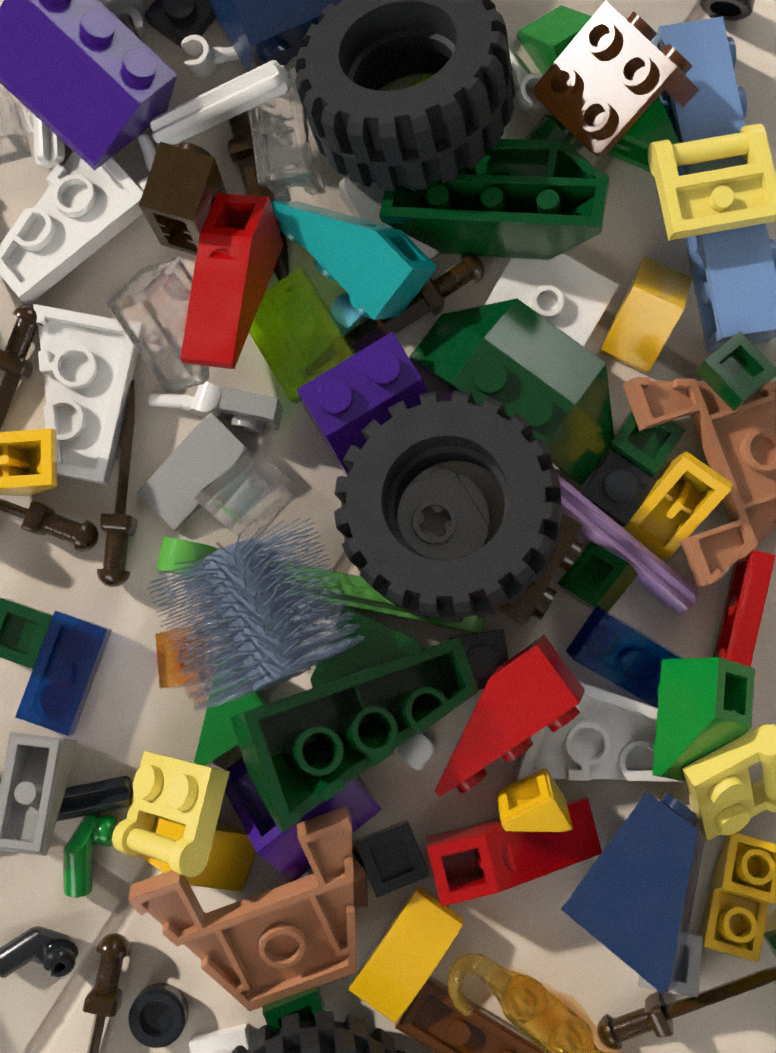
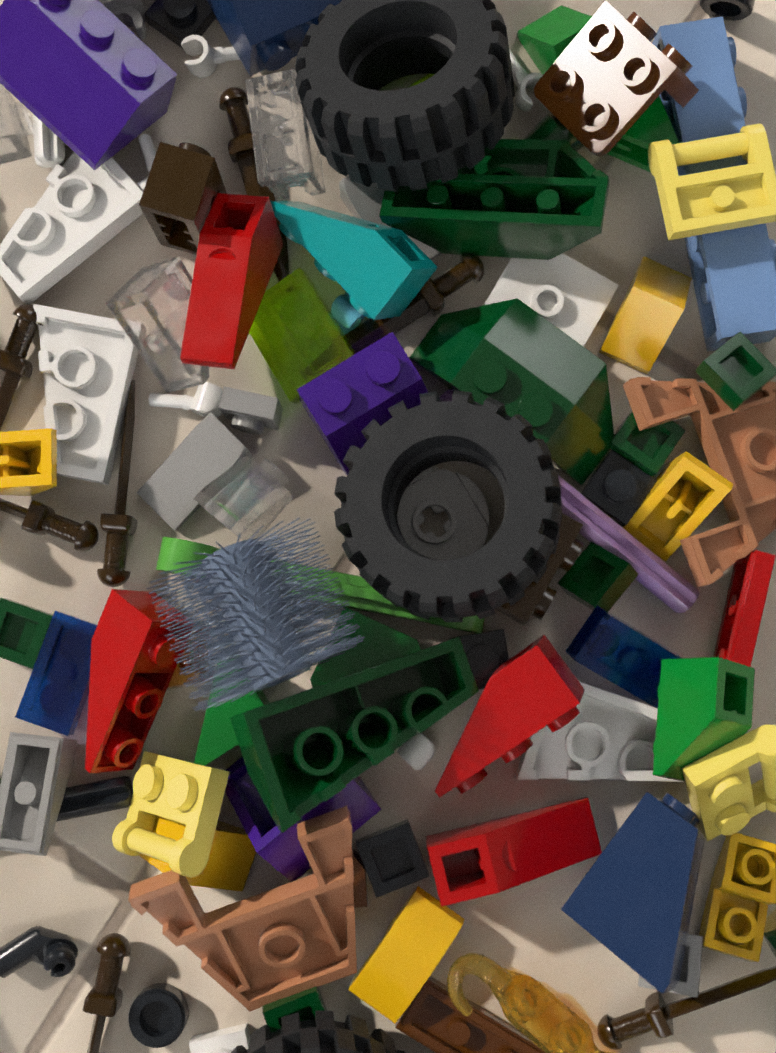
(79, 850): green arm -> none
(128, 677): none -> red slope
(221, 103): white axle -> none
(534, 805): yellow slope -> none

